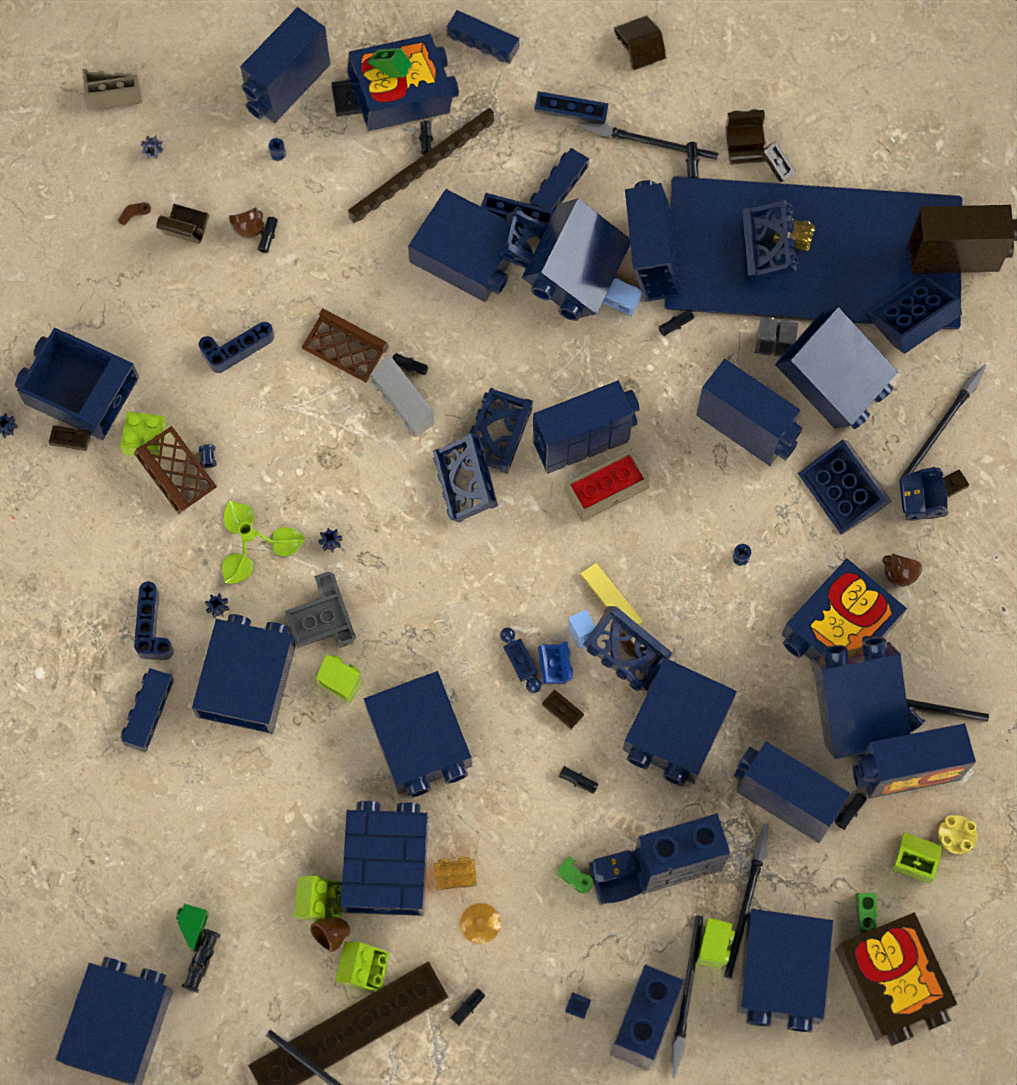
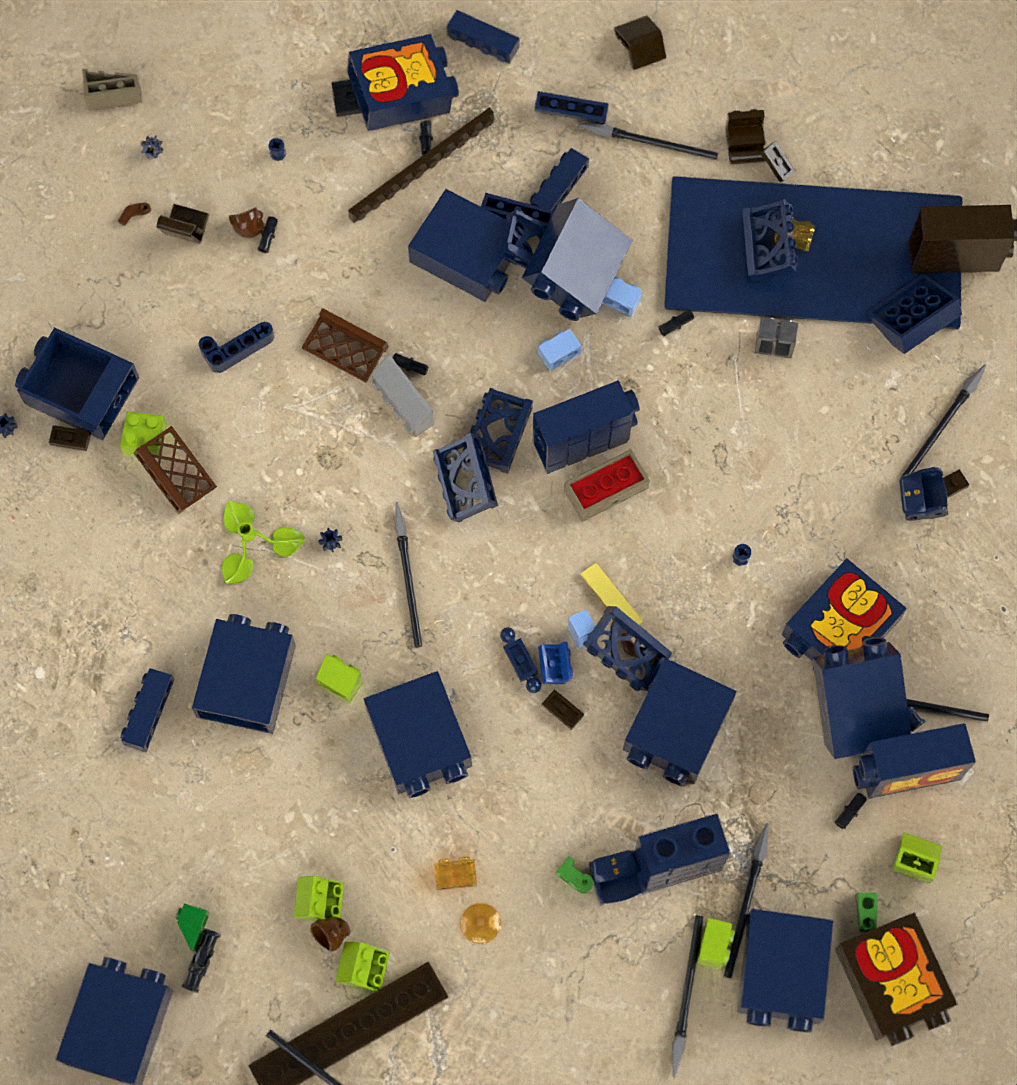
(142, 620): dark blue beam -> none
(207, 456): dark blue bush -> none
(214, 602): dark blue gear -> none
(285, 66): dark blue brick -> none
(323, 616): dark grey piece -> none
(385, 860): dark blue brick -> none
(391, 62): green slope -> none
(402, 540): none -> black piece
(468, 1006): black axle -> none
(559, 349): none -> light blue brick
(578, 780): black axle -> none
(578, 1006): dark blue plate -> none
(647, 1017): dark blue brick -> none
(653, 241): dark blue brick -> none
(692, 160): black axle -> none
(749, 413): dark blue brick -> none
(790, 790): dark blue brick -> none
(837, 369): brick -> none
(844, 487): dark blue slope -> none
(901, 570): reddish brown piece -> none
(957, 834): light yellow dish -> none

